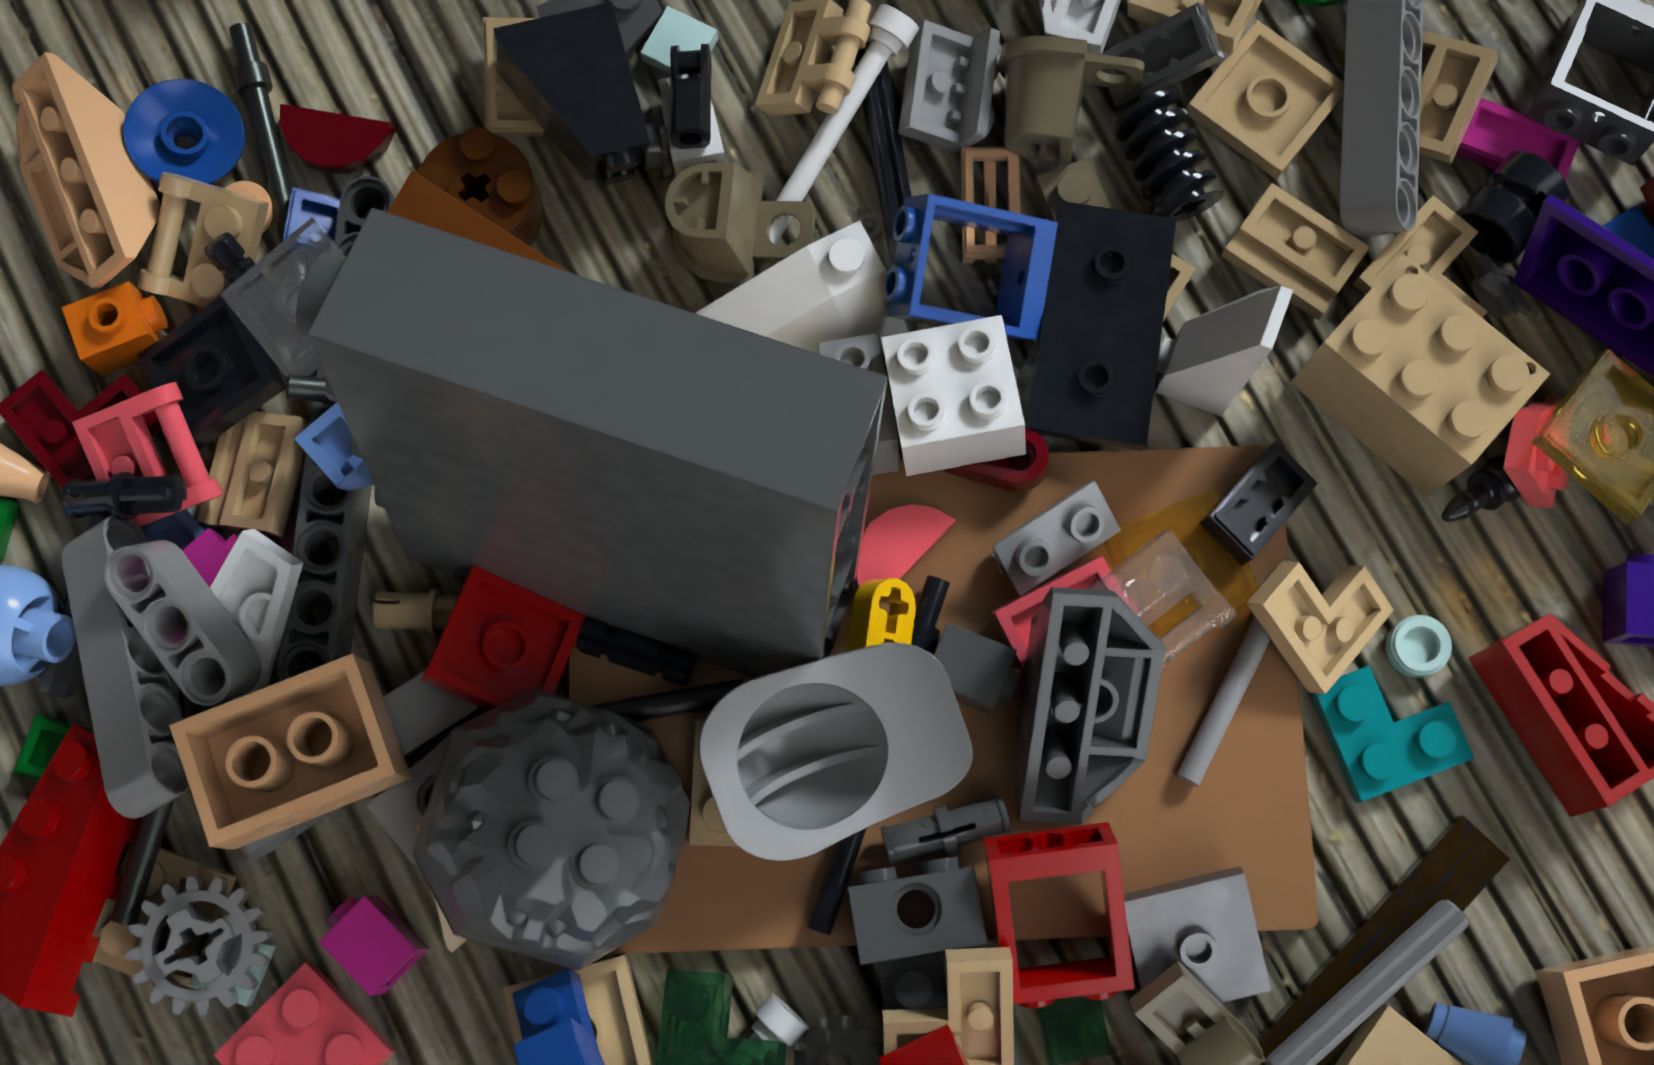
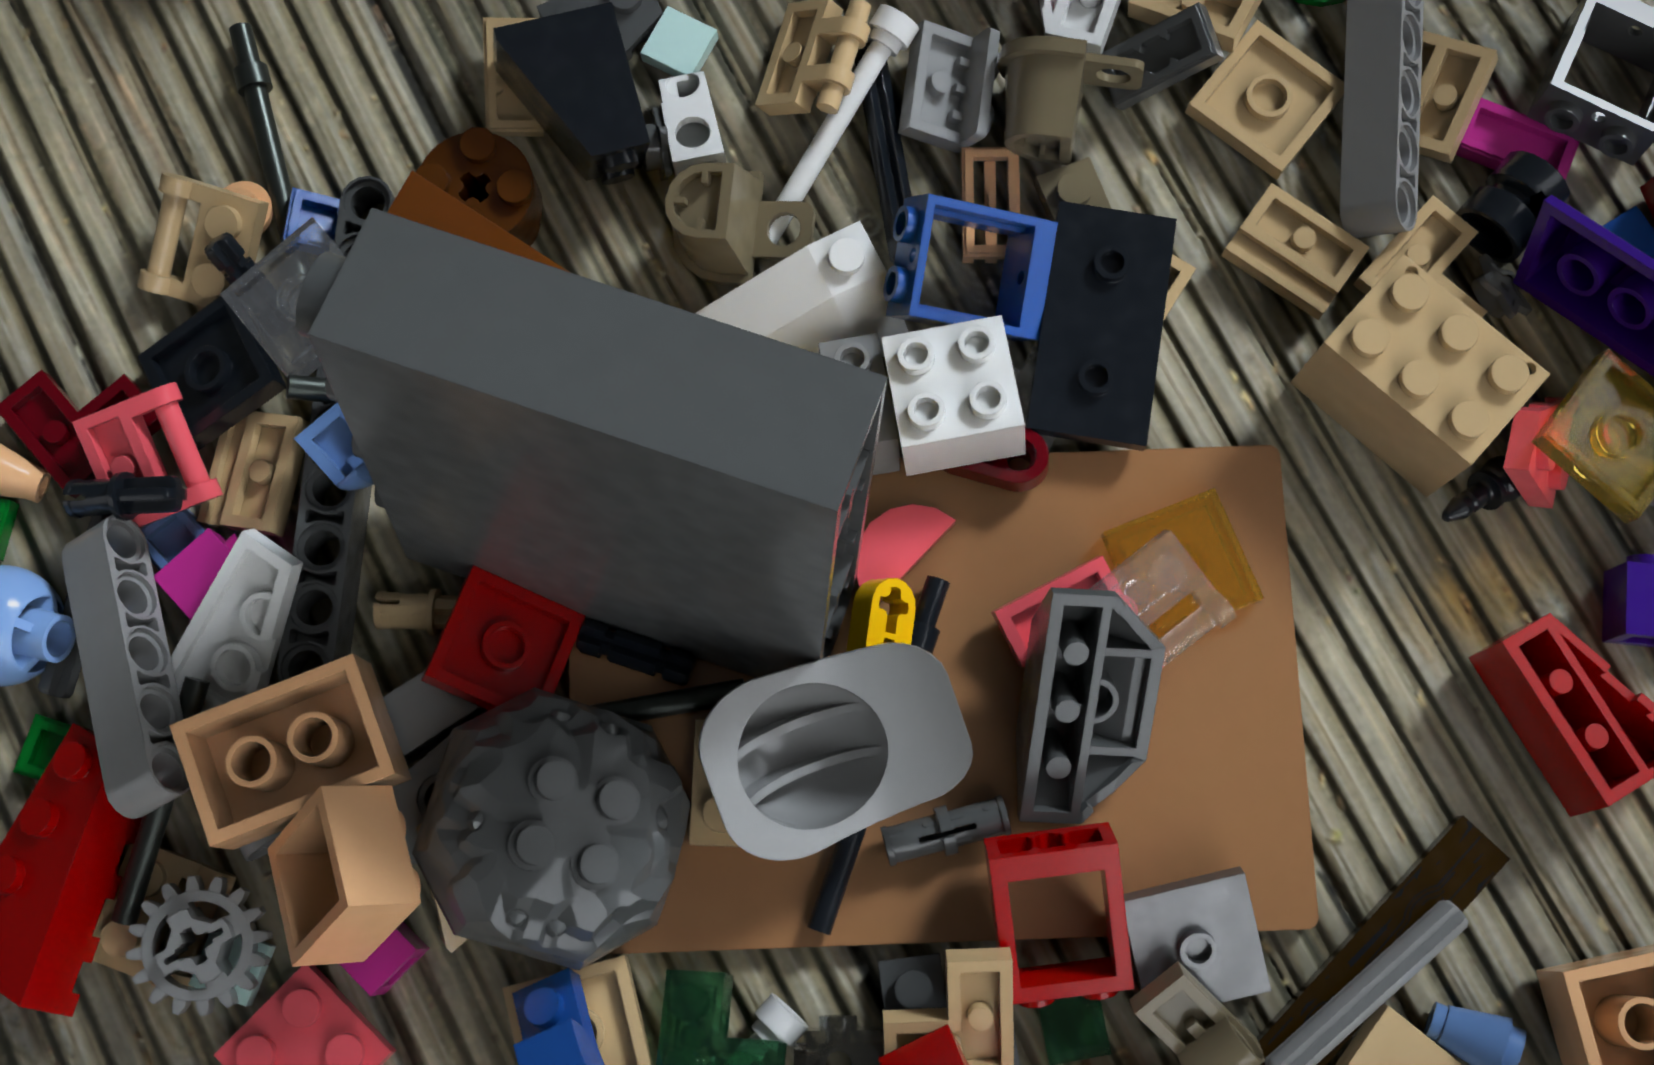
(80, 173): light nougat wedge -> none
(114, 327): orange brick -> none
(155, 612): light grey beam -> none
(178, 110): blue dish -> none
(333, 140): dark red tile -> none
(343, 874): none -> light nougat piece
(691, 97): black bar -> none
(955, 917): dark grey brick -> none
(977, 668): dark grey brick -> none
(1055, 538): light grey hinge -> none
(1162, 157): black piece -> none
(1221, 350): white wedge -> none
(1224, 704): light grey bar -> none
(1258, 503): black plate -> none
(1319, 631): tan plate -> none
(1384, 753): teal plate -> none
(1418, 646): light aqua tile -> none

